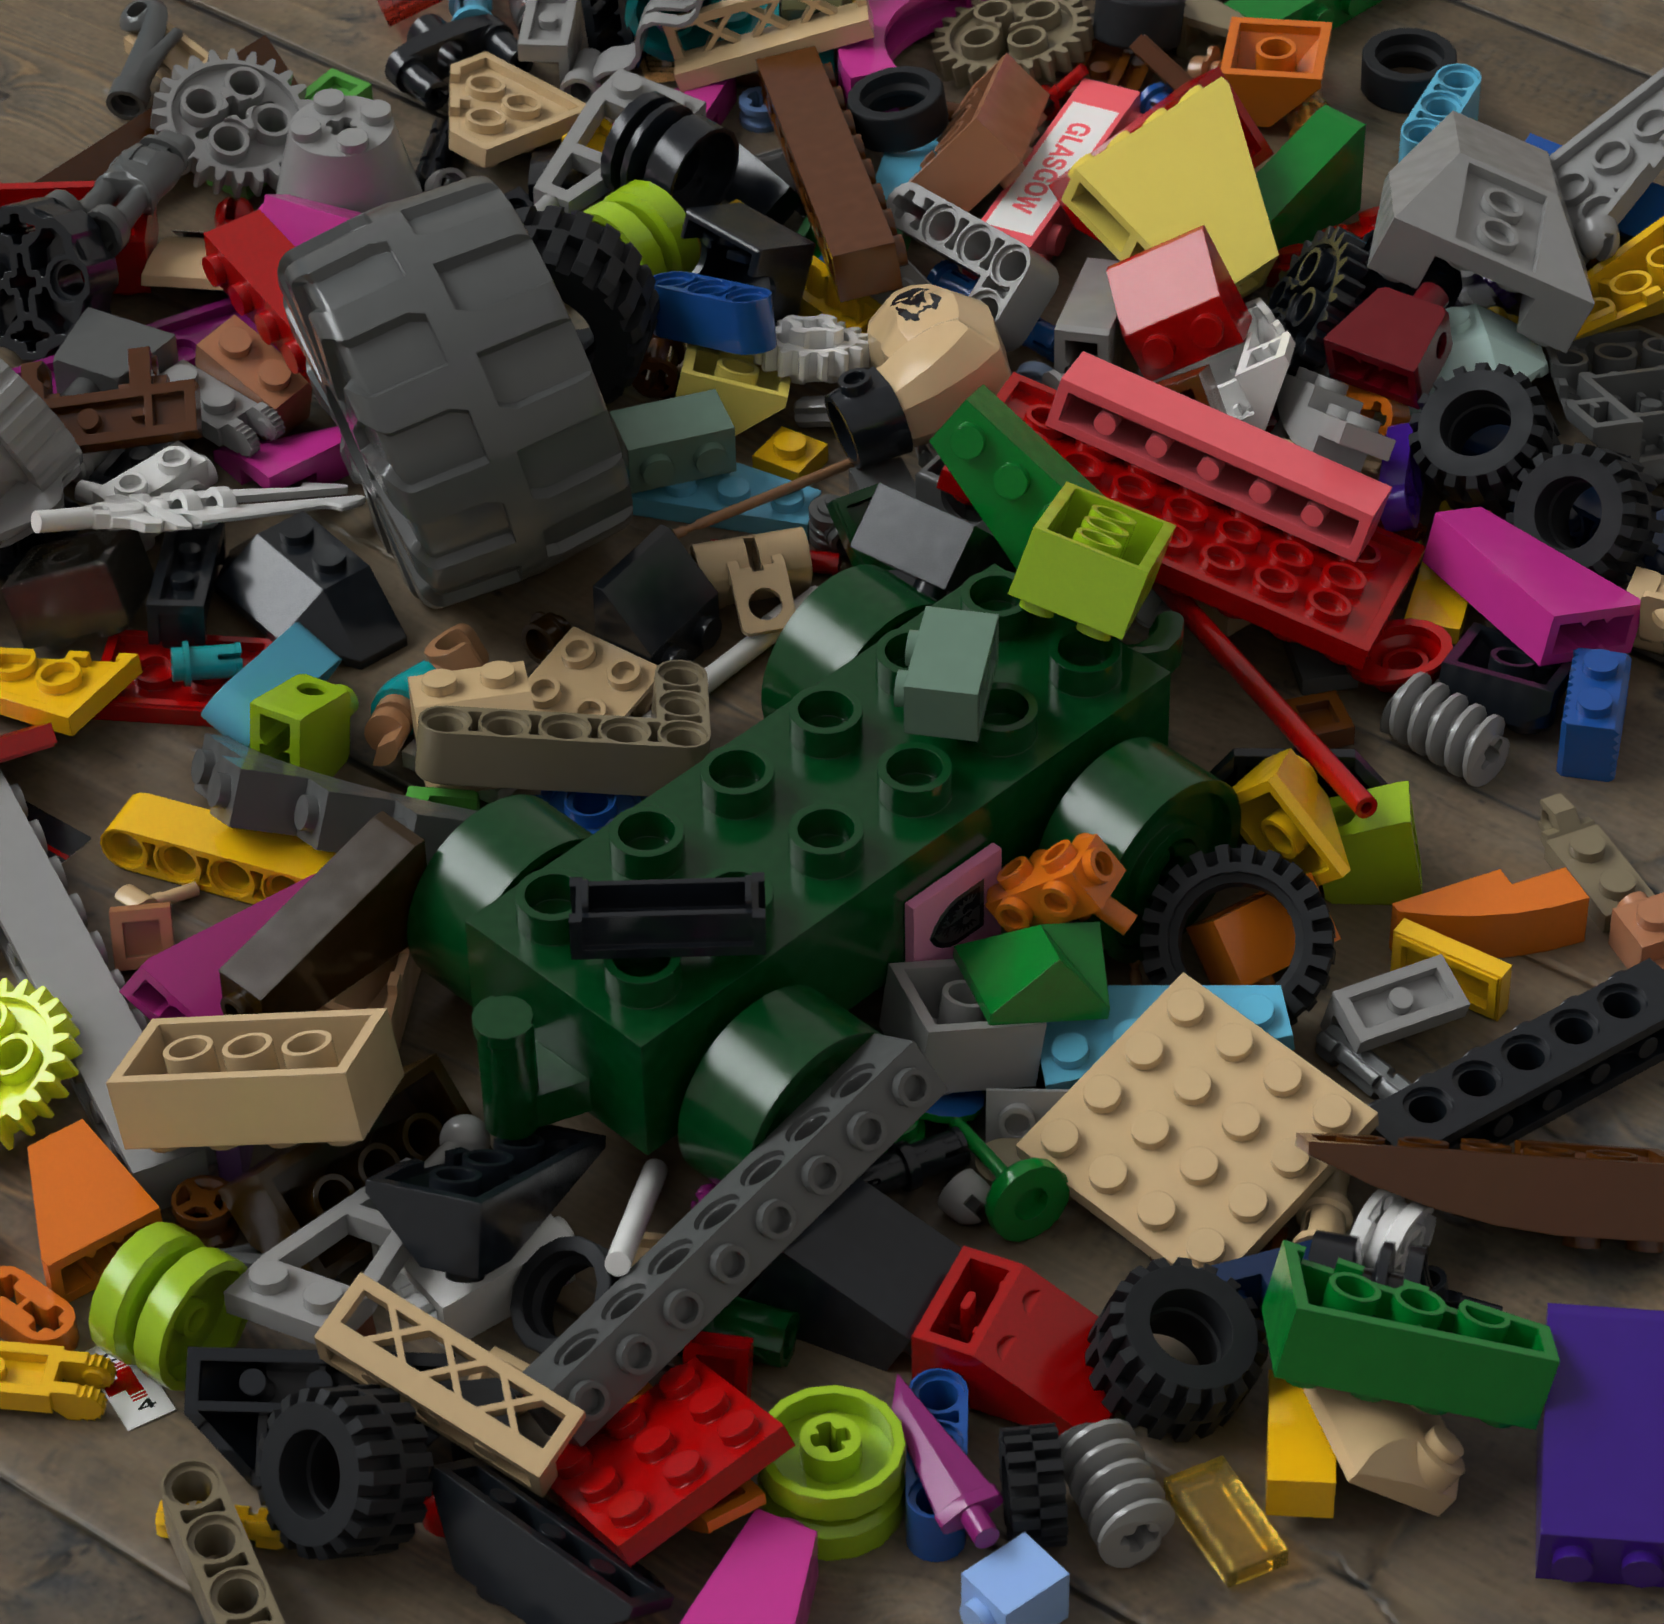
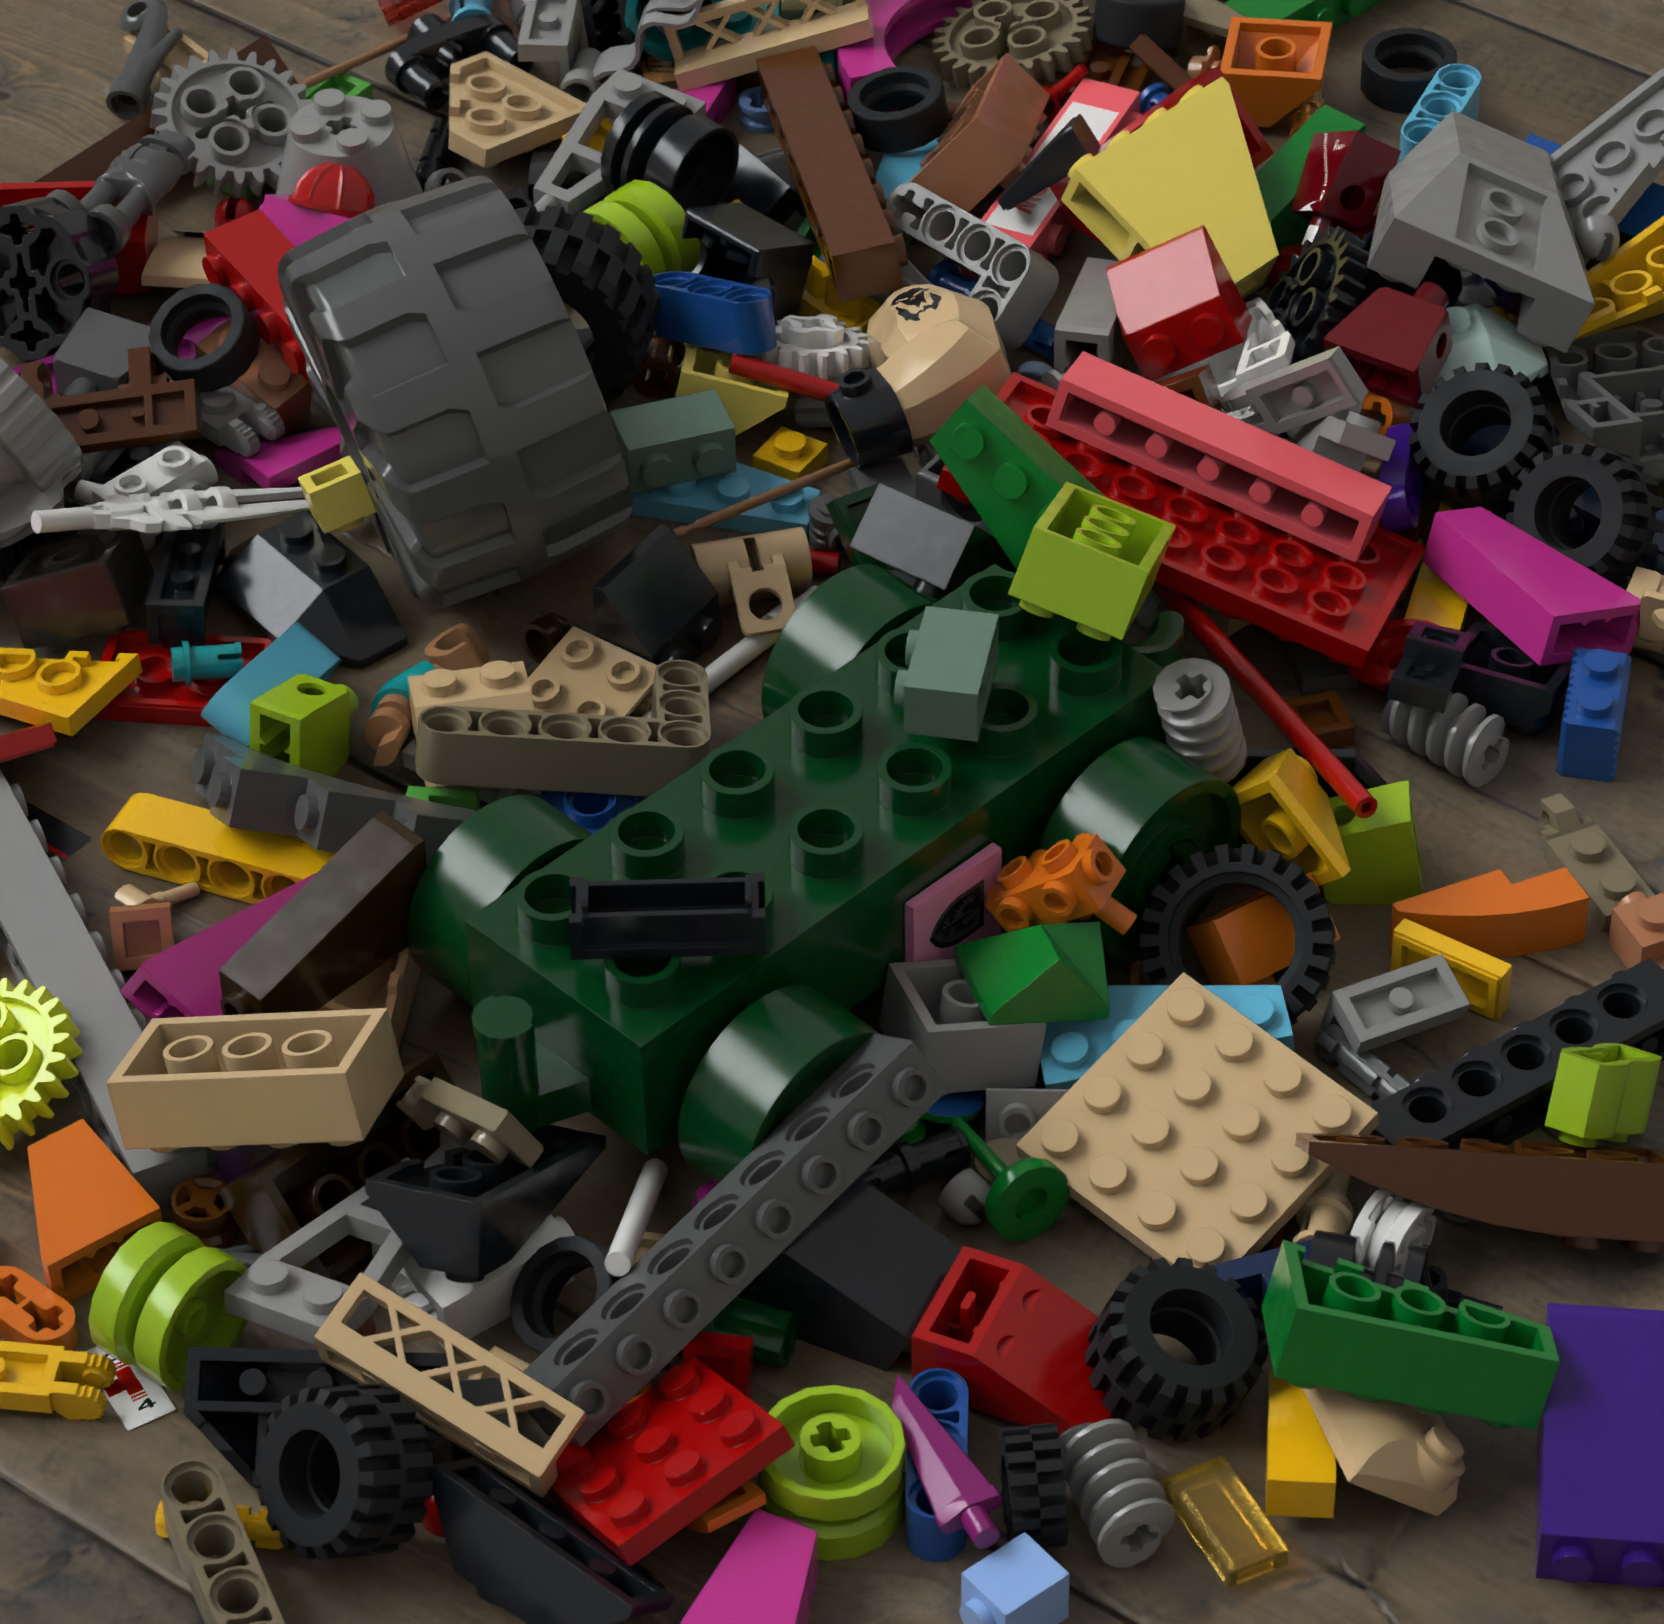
(185, 311): none -> black tyre
(334, 190): none -> red piece
(337, 496): none -> light yellow plate
(358, 60): none -> medium nougat piece
(467, 1117): none -> dark tan hinge
(781, 377): none -> red piece
(1052, 162): none -> black slope
(1201, 716): none -> light grey piece
(1299, 392): none -> light grey hinge
(1342, 180): none -> dark red torso
(1429, 666): none -> black slope
(1602, 1093): none -> lime brick

